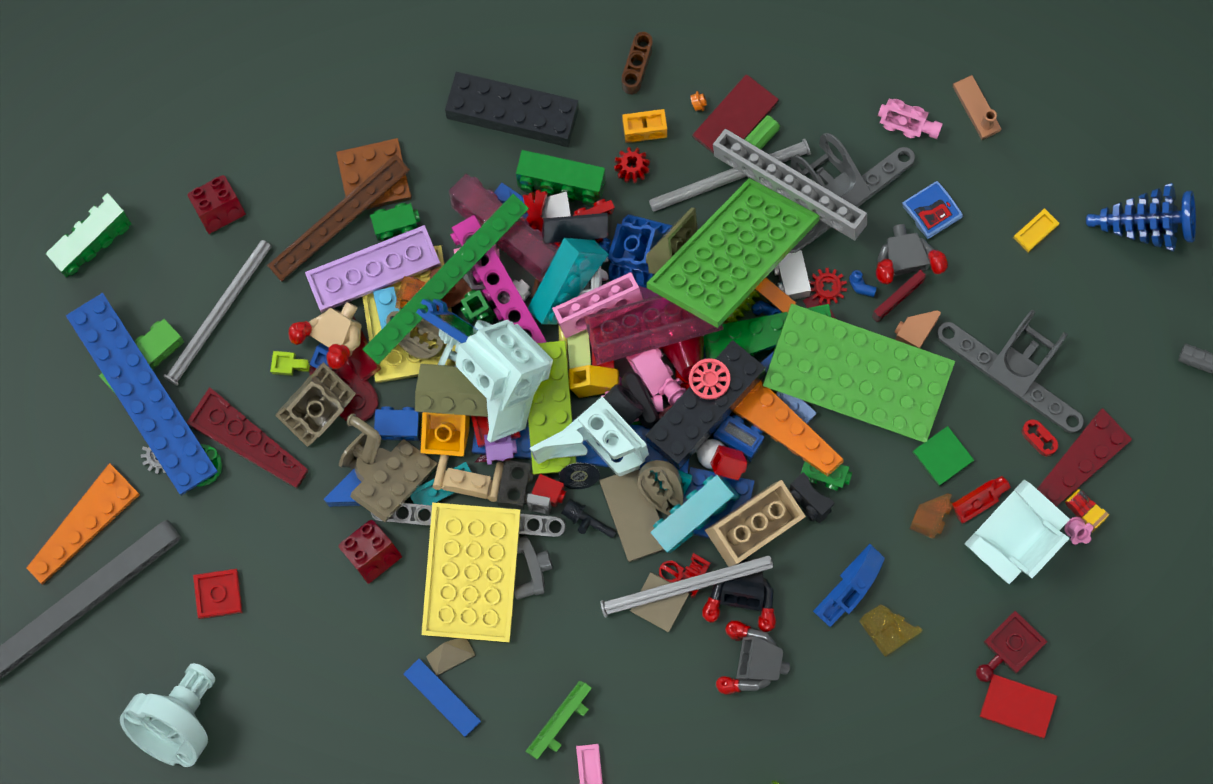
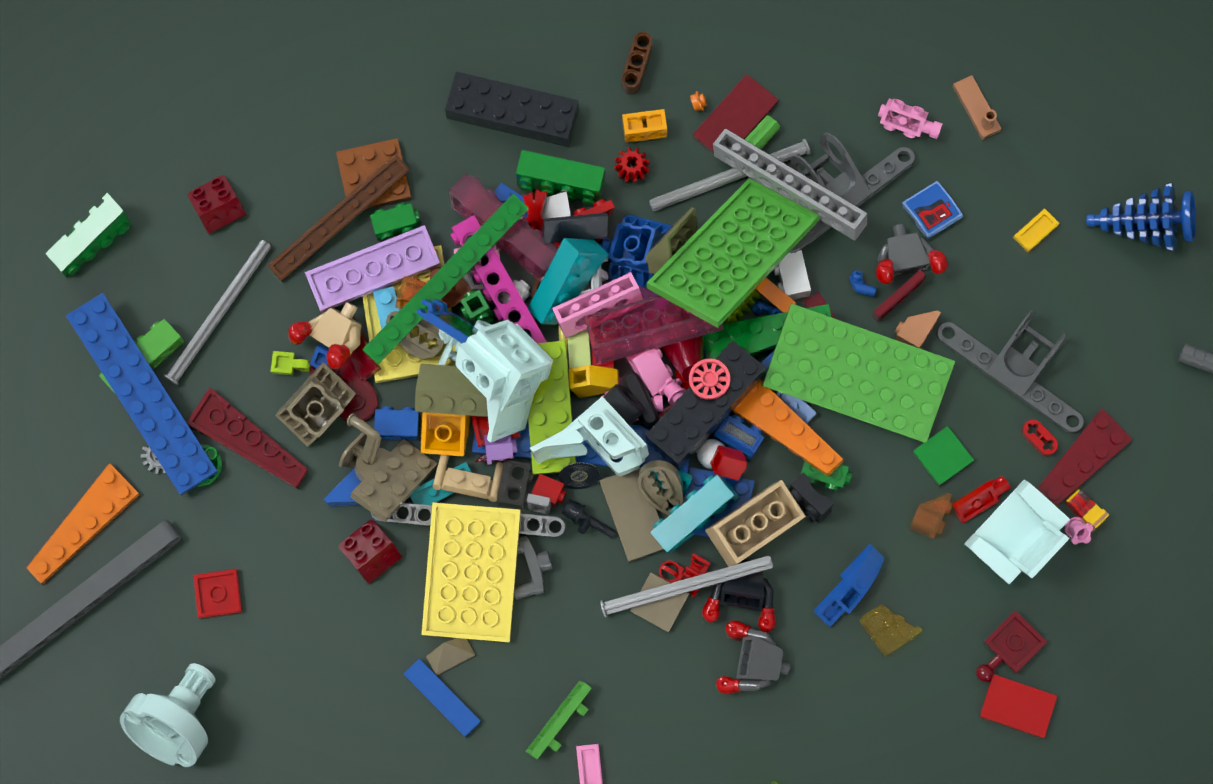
(836, 287): red gear -> none

